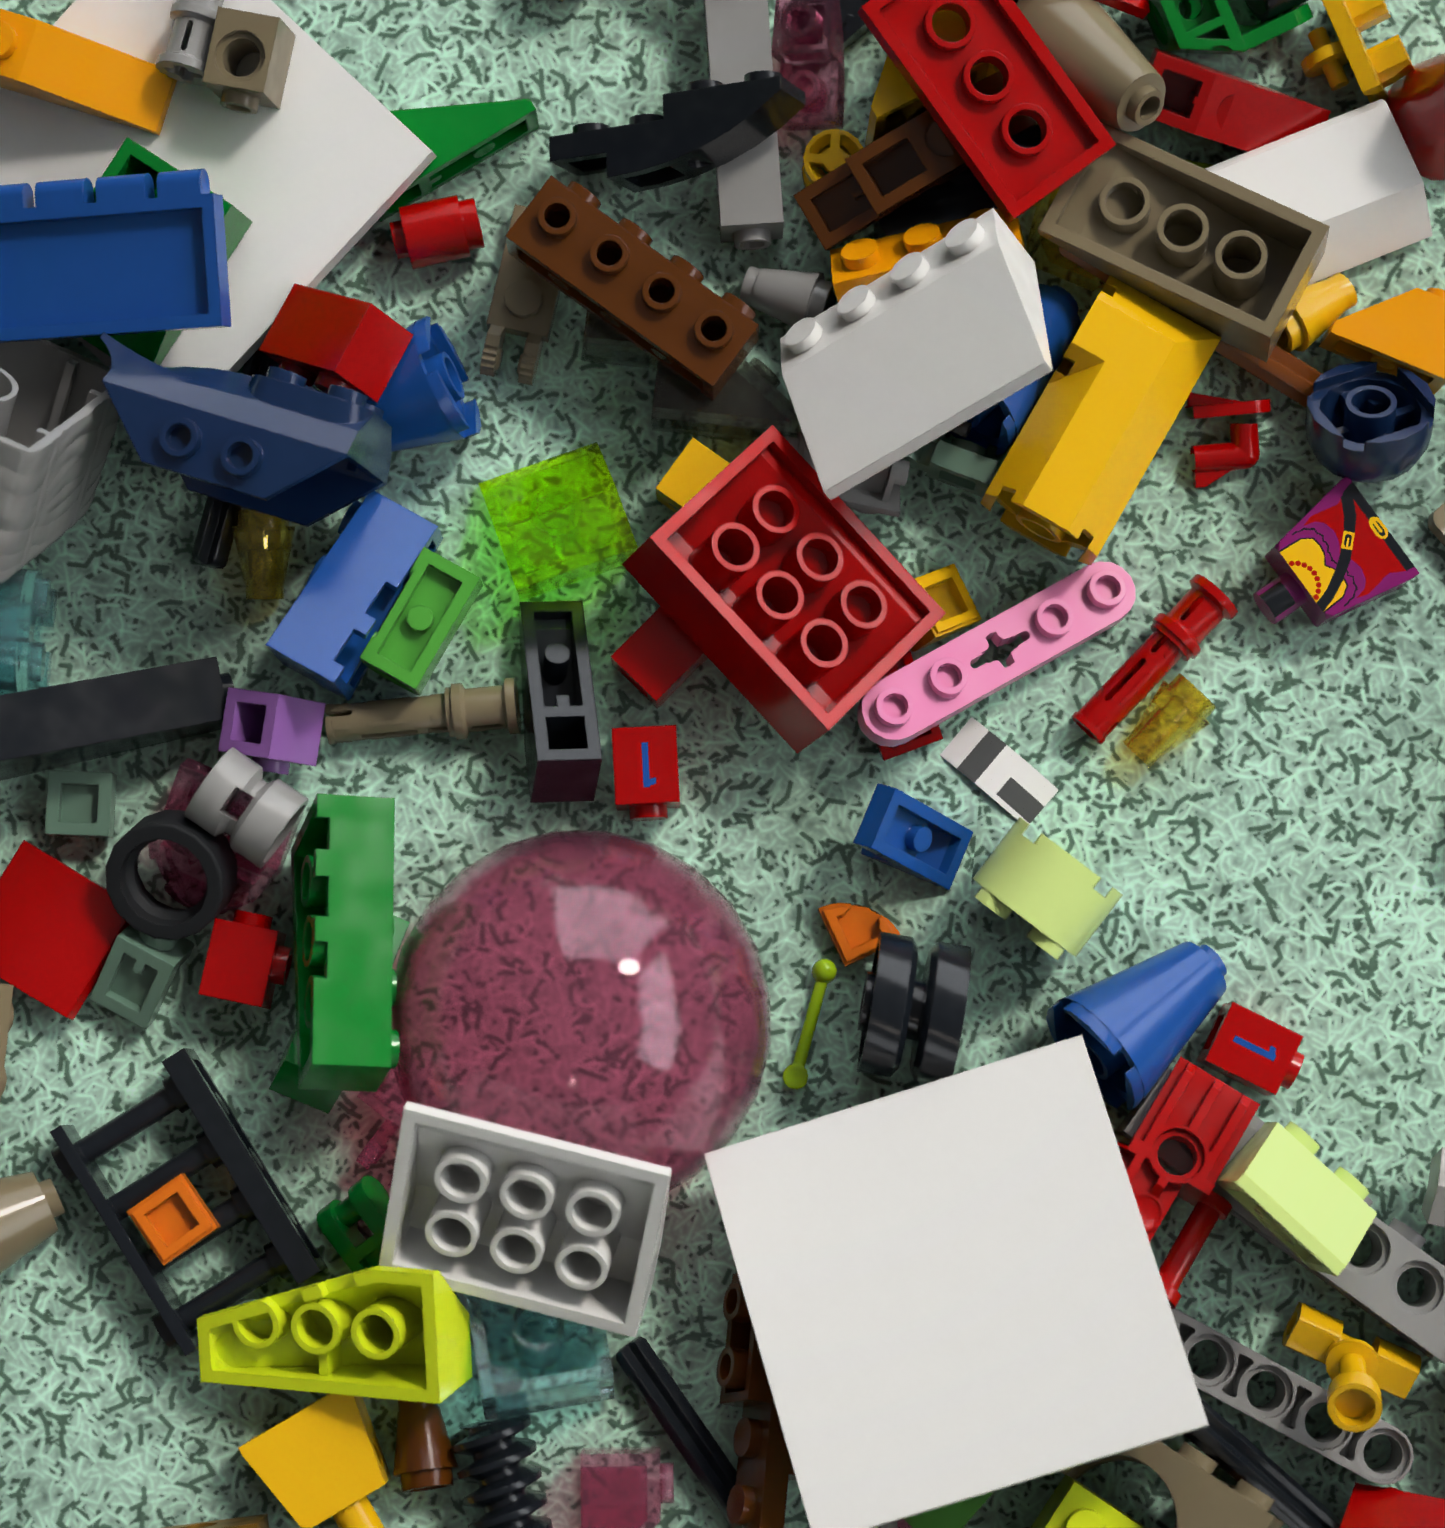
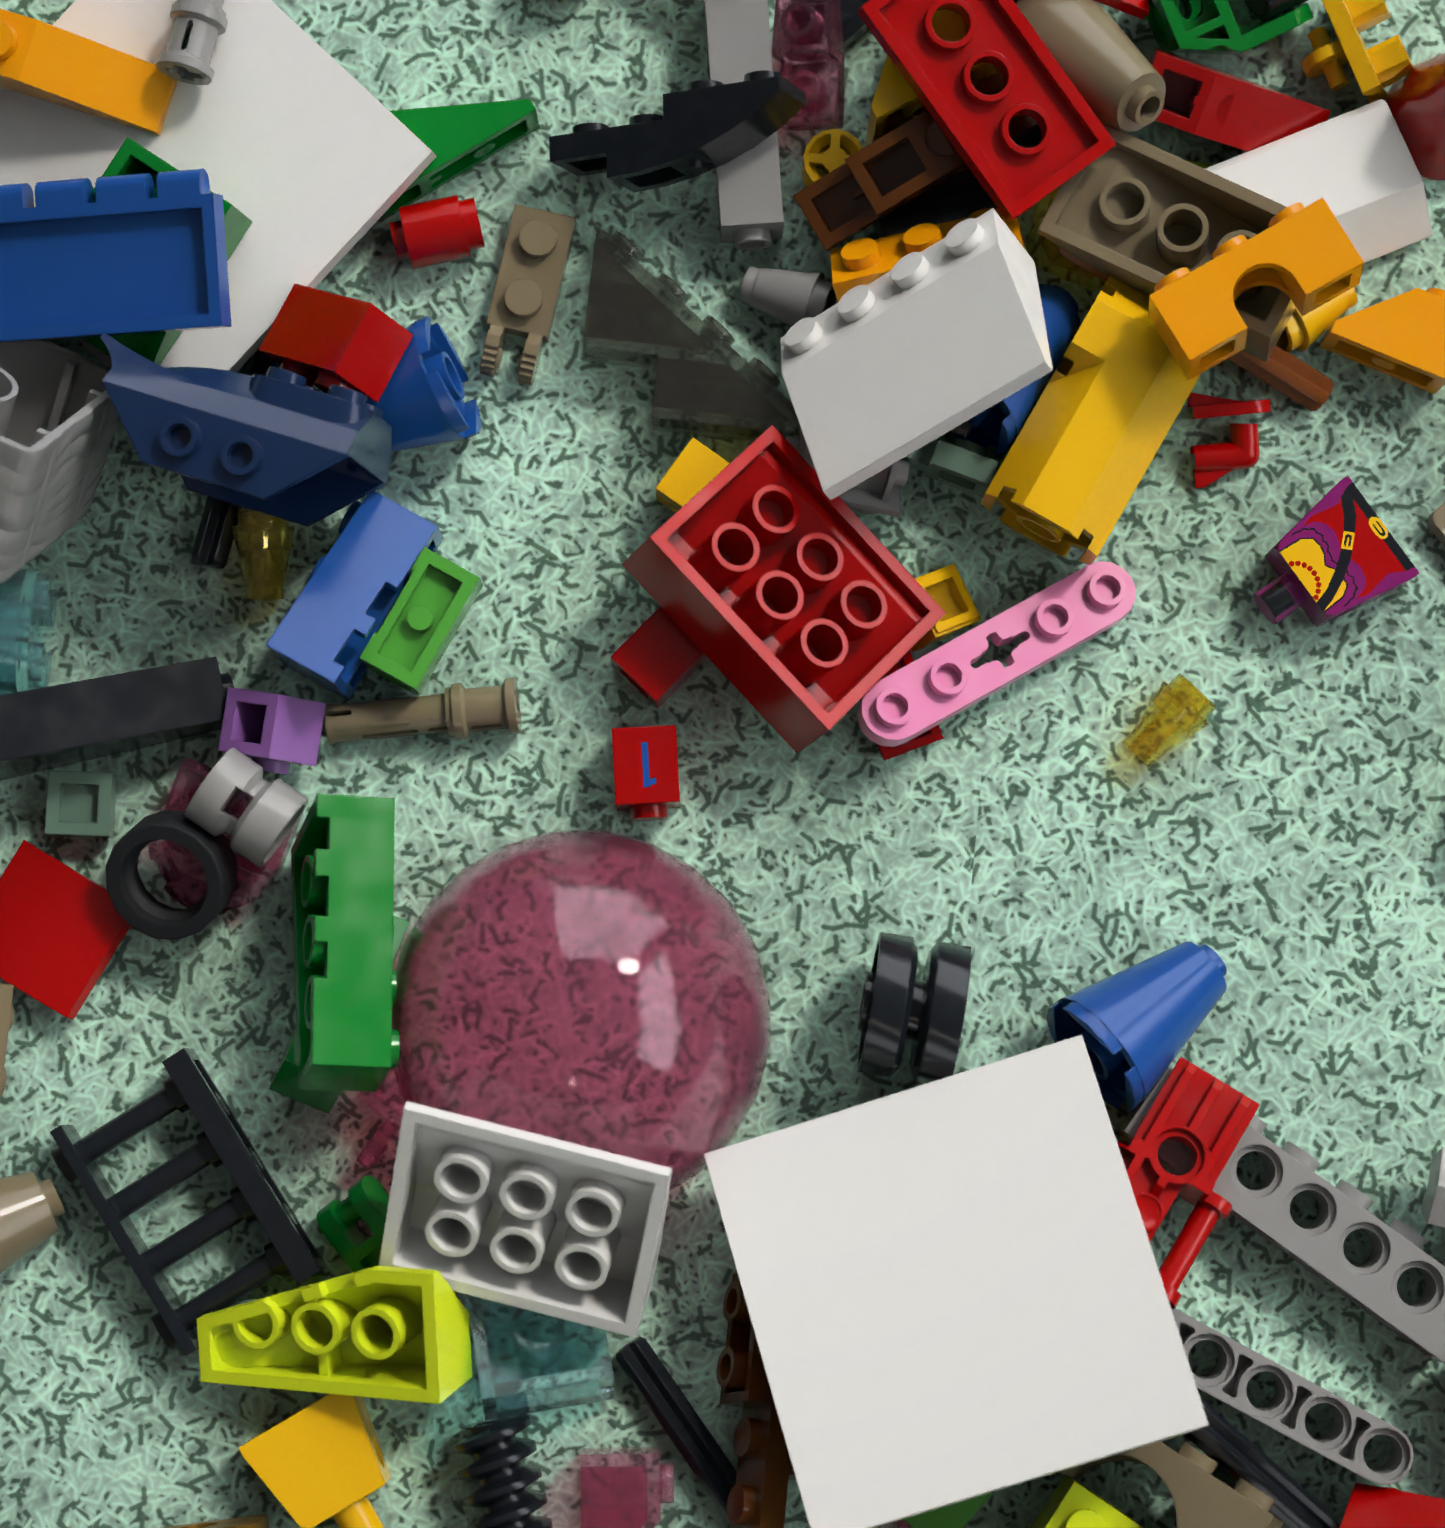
(139, 975): sand green bracket -> none
(173, 1219): orange tile -> none
(237, 35): dark tan brick -> none
(245, 960): red brick -> none
(422, 1448): reddish brown cone -> none
(558, 703): black slope -> none
(559, 521): clear neon green slope -> none
(633, 286): reddish brown brick -> none
(796, 1075): lime hinge -> none
(854, 930): orange tile -> none
(912, 837): blue slope -> none
(999, 771): white sticker -> none
(1045, 890): yellowish green brick -> none
(1173, 638): red pin -> none
(1252, 1050): red brick -> none
(1298, 253): none -> light orange arch
(1298, 1197): yellowish green slope -> none
(1354, 1366): yellow bar -> none
(1369, 421): dark blue cylinder -> none

